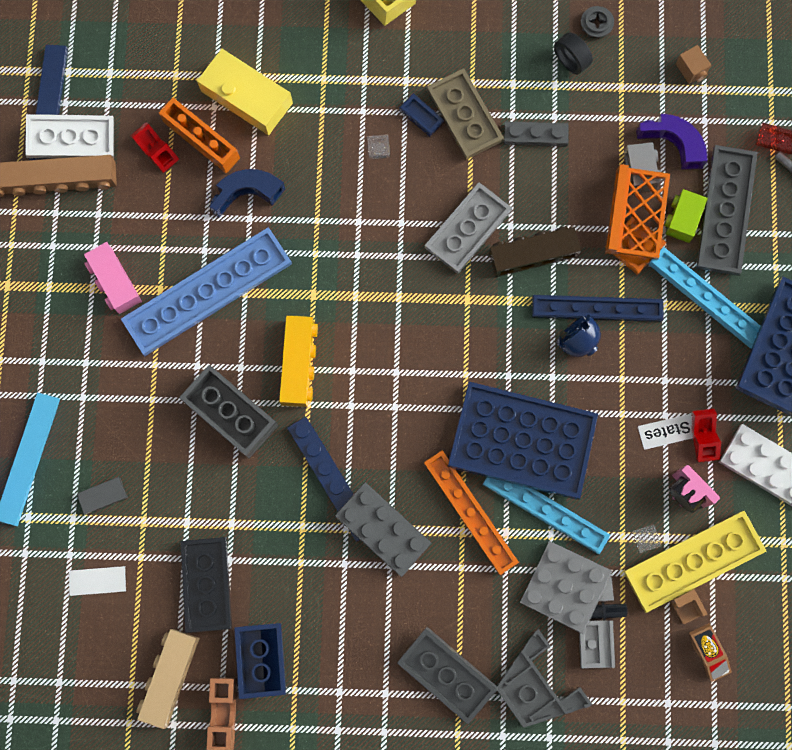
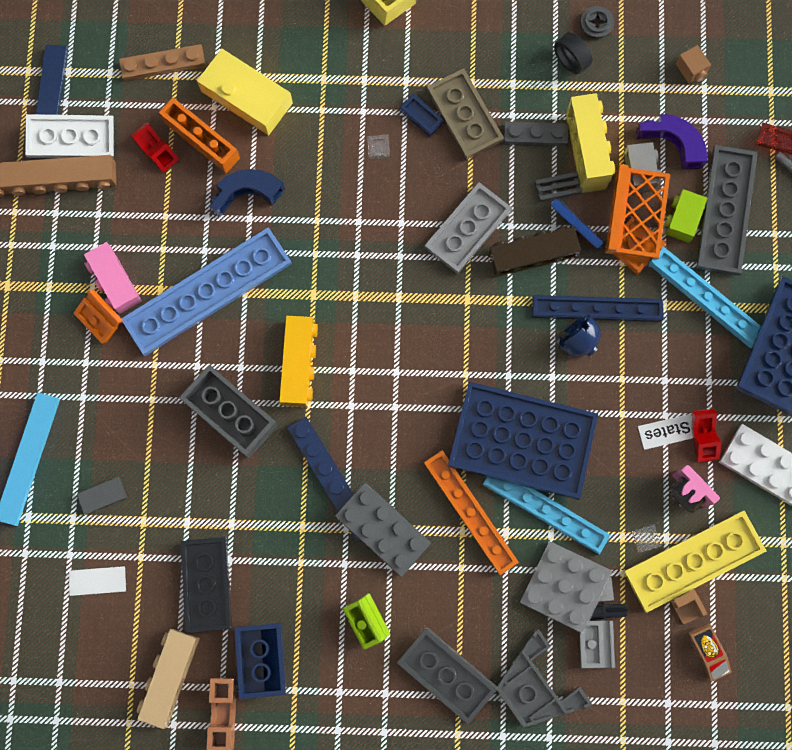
(98, 316): none -> orange plate
(162, 62): none -> medium nougat plate
(366, 621): none -> lime brick
(550, 180): none -> dark grey tile
(576, 222): none -> blue tile
(589, 142): none -> light yellow brick

